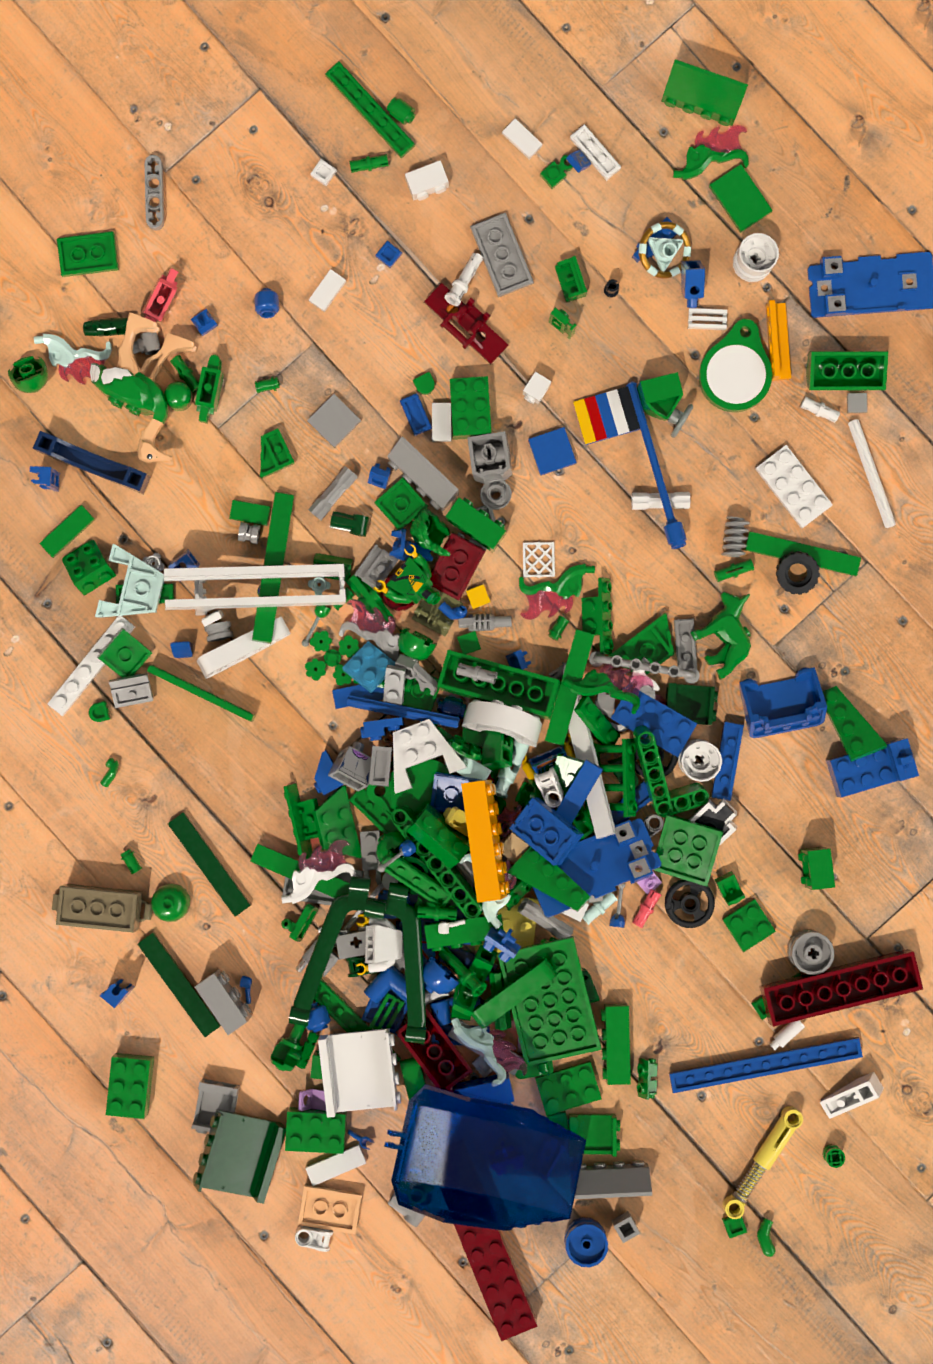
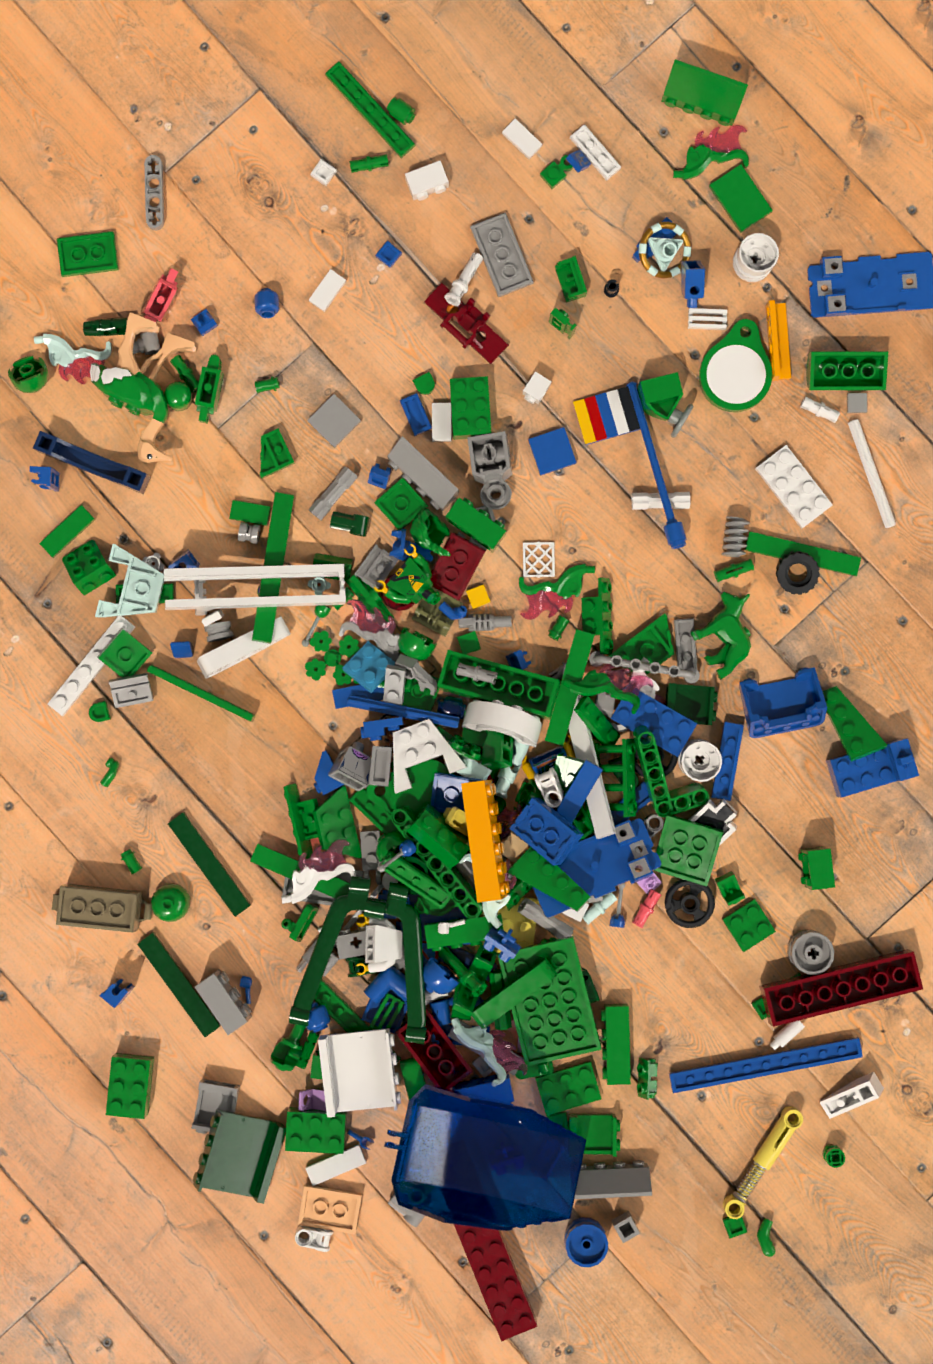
(437, 913): green pin -> none

